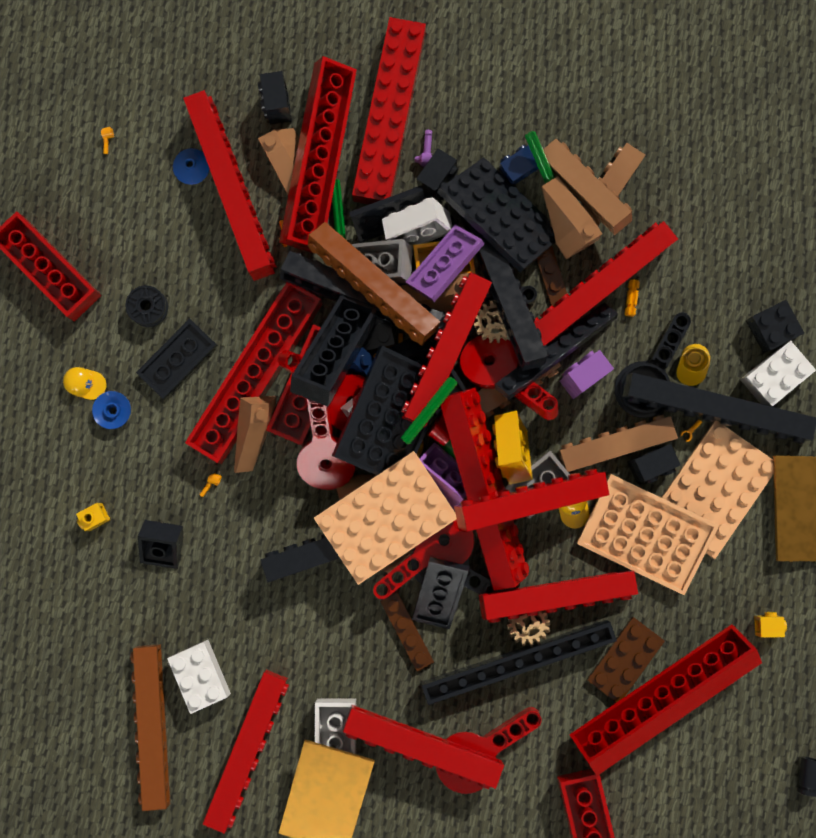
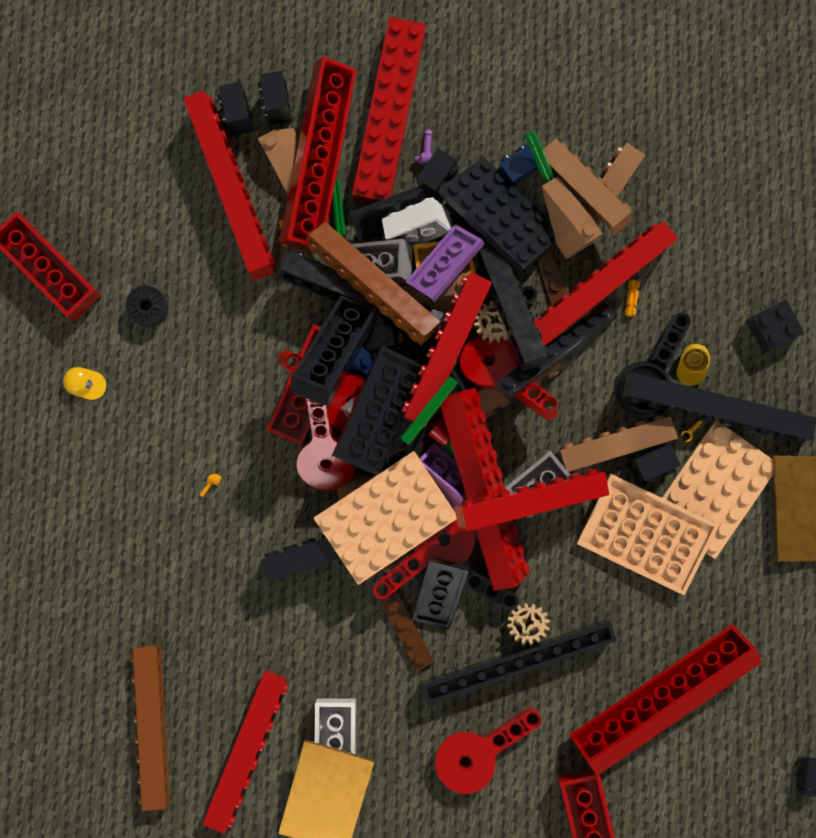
(92, 517): yellow brick -> none
(103, 405): blue dish -> none
(106, 133): light orange hand -> none
(160, 544): black slope -> none
(176, 359): black plate -> none
(192, 174): blue dish -> none
(199, 676): white brick -> none
(235, 108): none -> black brick
(251, 433): medium nougat wedge -> none
(254, 370): red brick -> none
(423, 747): red brick -> none
(512, 447): yellow brick -> none
(557, 595): red brick -> none
(575, 515): yellow cap -> none
(585, 373): medium lavender brick -> none
(625, 660): reddish brown plate -> none
(770, 625): yellow brick -> none
(778, 374): white brick -> none

